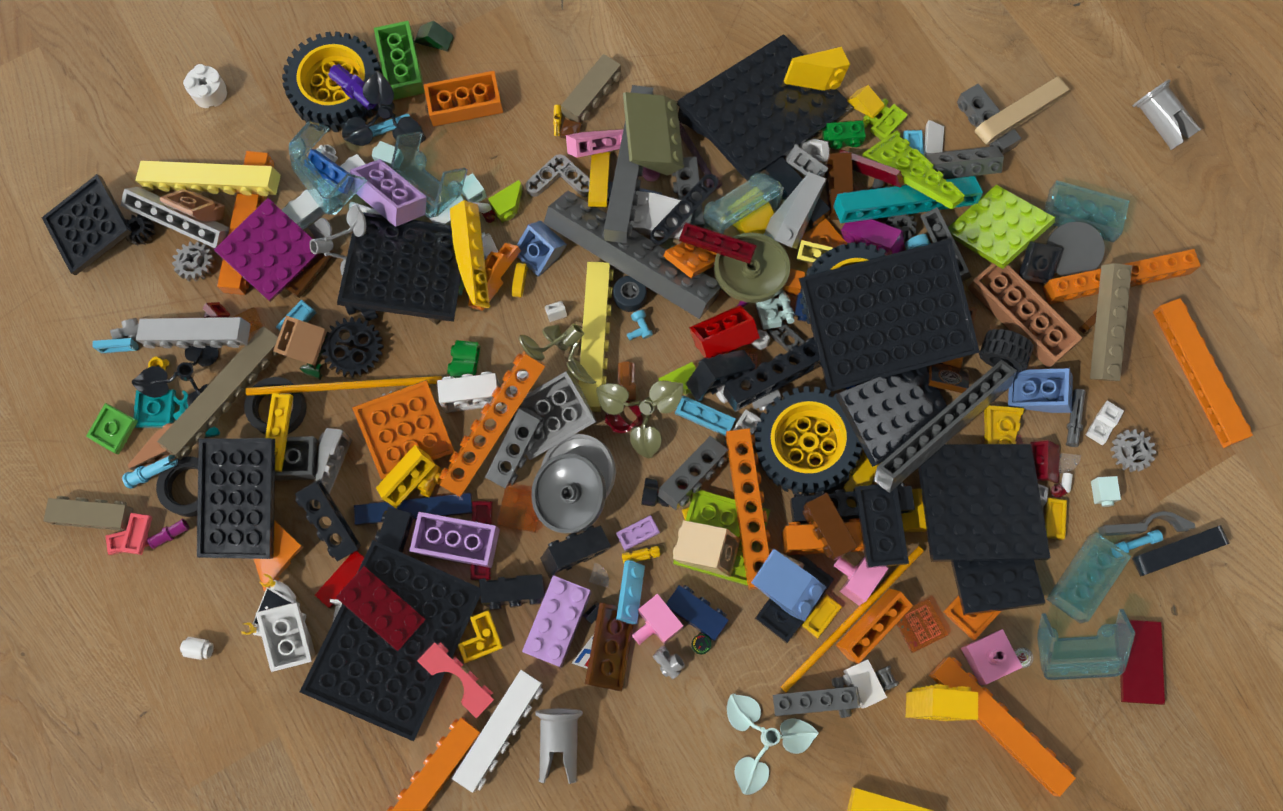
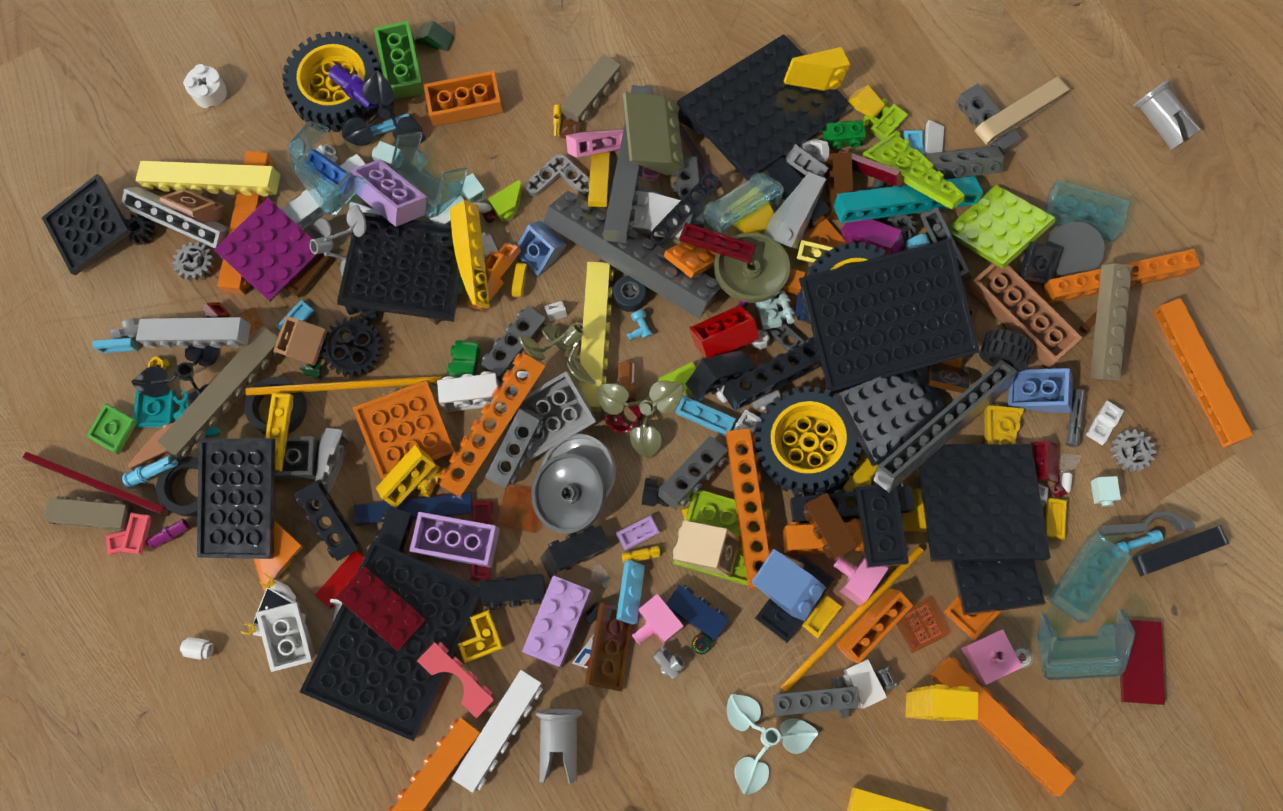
(96, 484): none -> dark red tile
(525, 317): none -> dark grey brick

